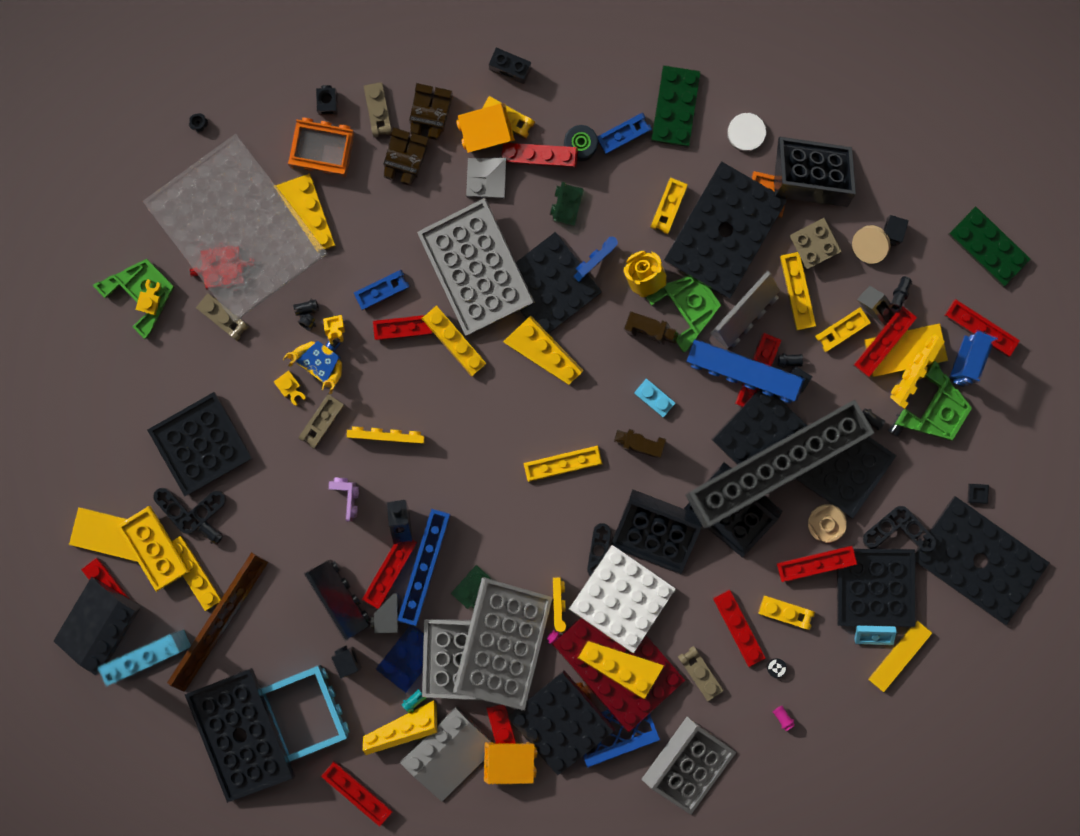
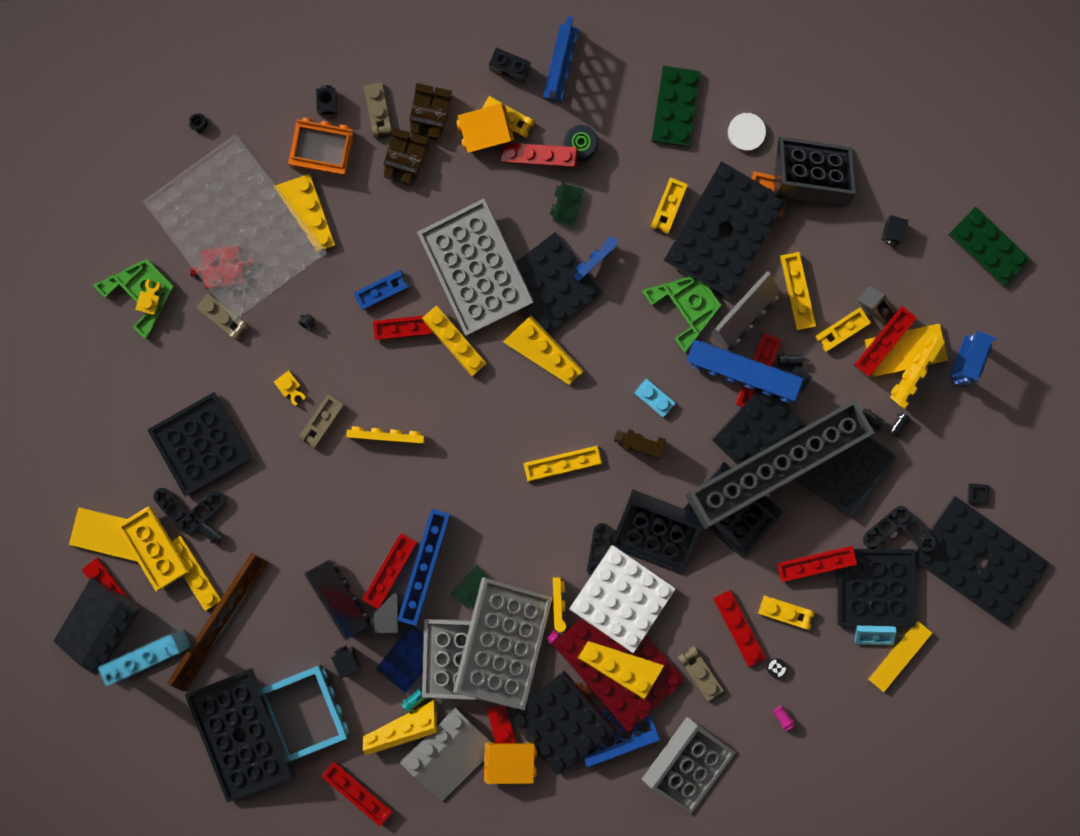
(307, 307): black pin -> none
(319, 361): torso -> none
(334, 328): yellow plate -> none
(353, 493): lavender bracket -> none
(399, 517): black torso -> none
(486, 177): light grey plate -> none
(561, 61): none -> blue fence
(623, 133): blue plate -> none
(645, 273): yellow brick -> none
(650, 327): dark brown hips -> none
(815, 243): dark tan bracket -> none
(827, 523): tan tile -> none
(871, 244): tan tile -> none
(900, 294): black pin -> none
(945, 411): bright green wing -> none
(975, 322): red plate -> none

